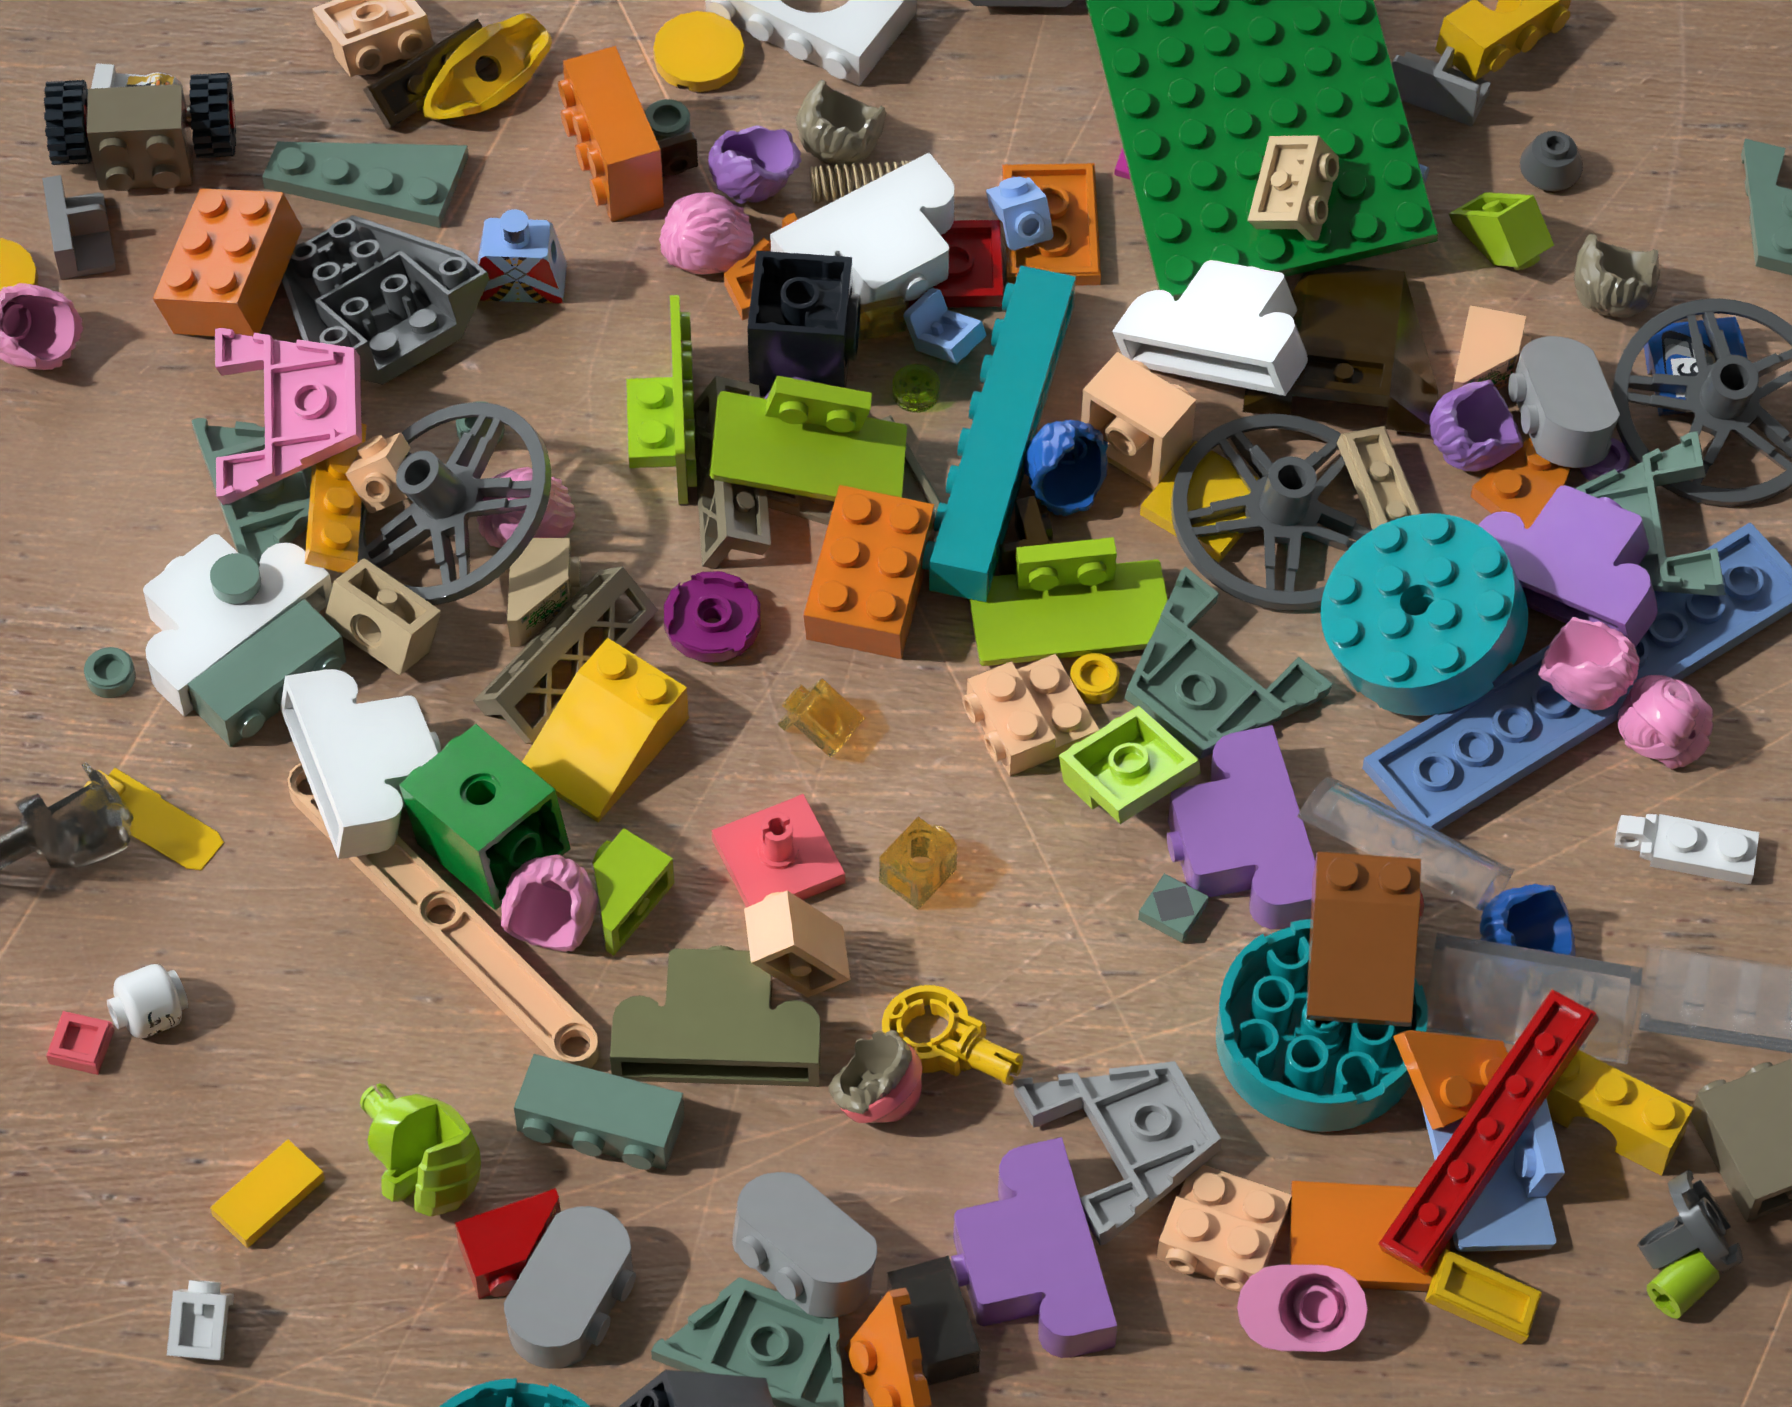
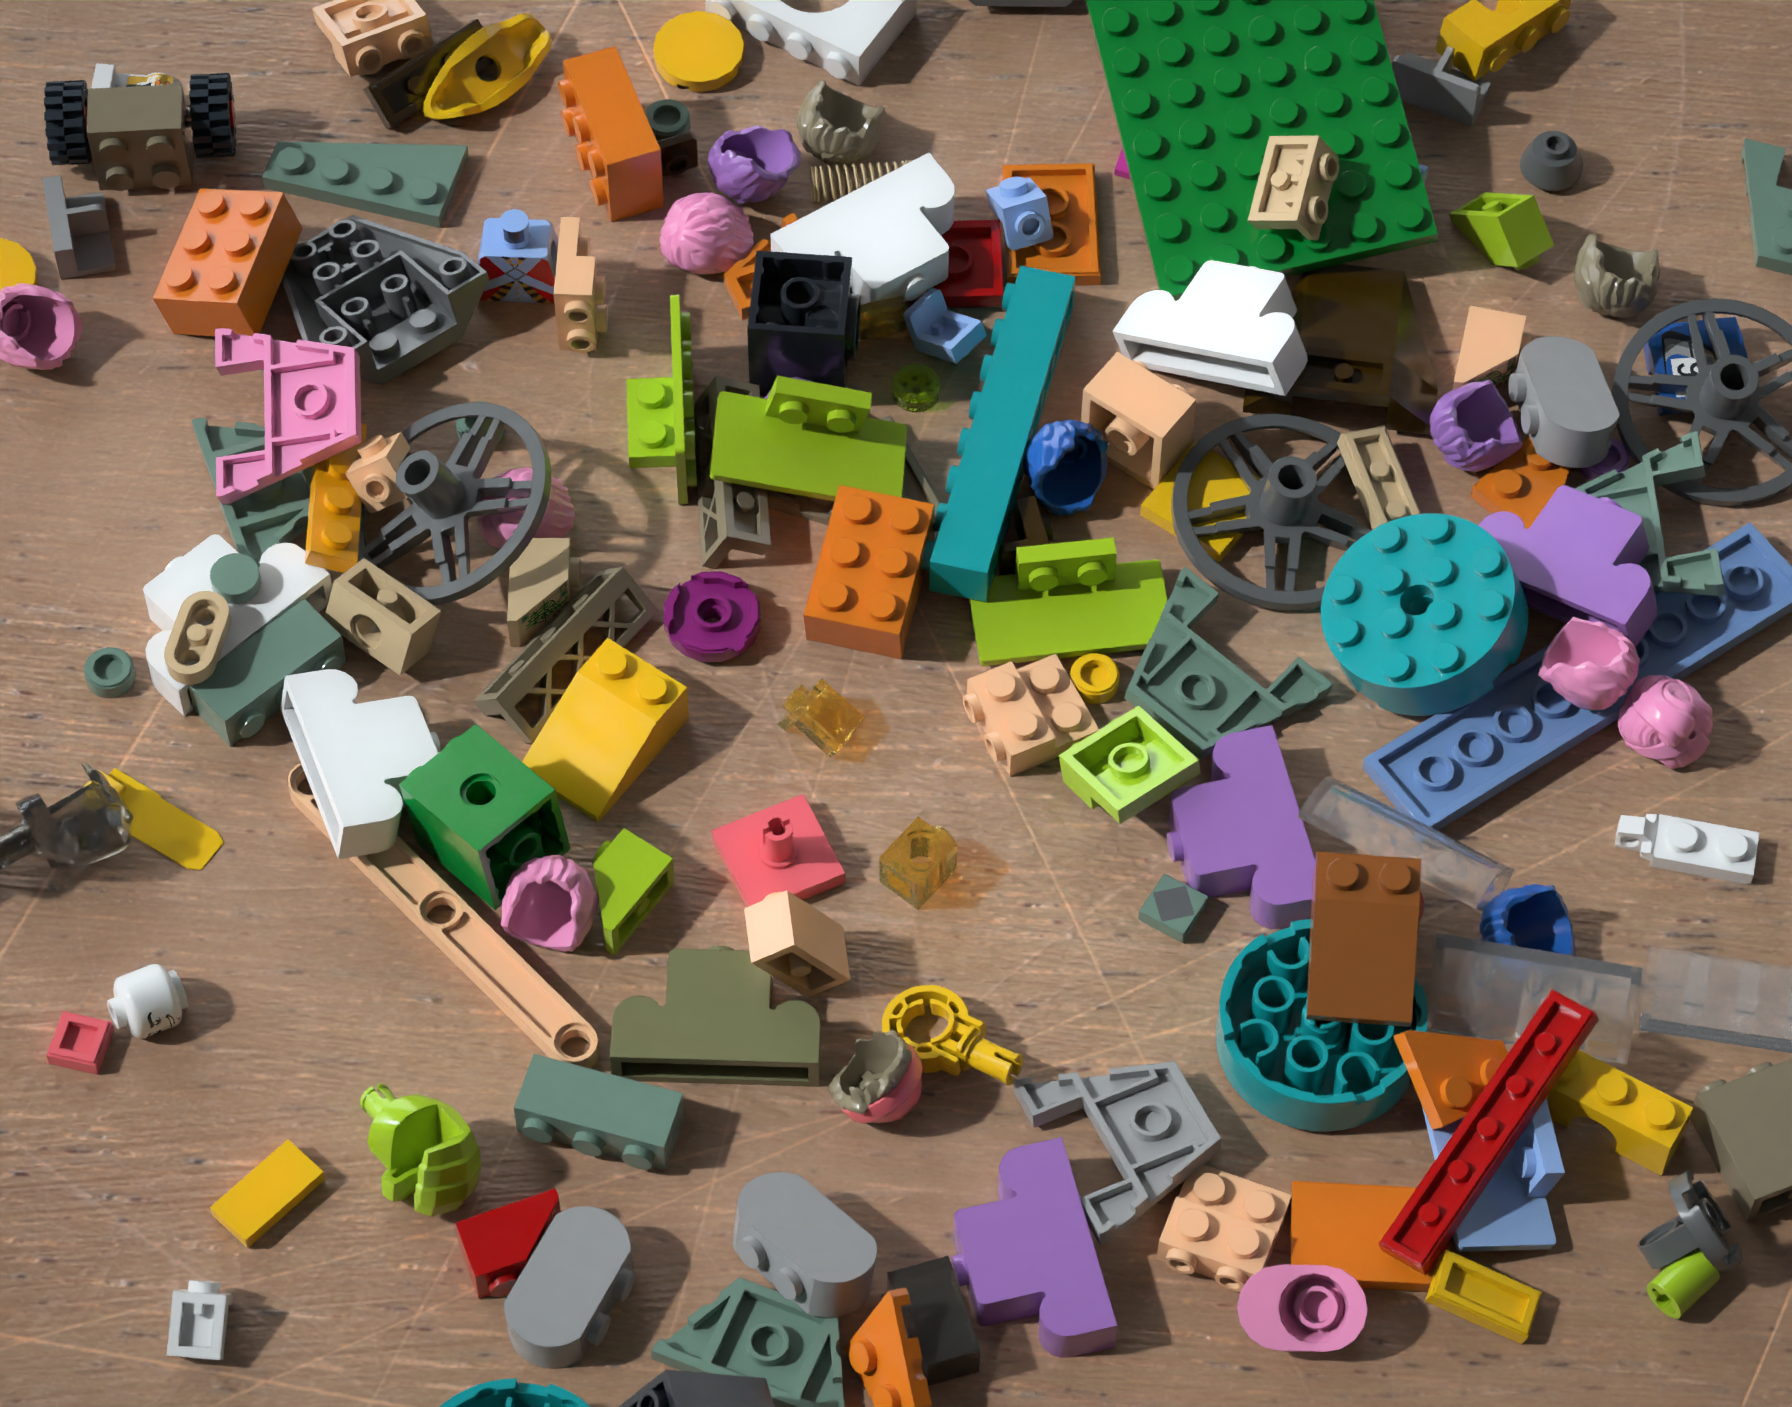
(195, 641): none -> tan plate
(578, 291): none -> light nougat plate

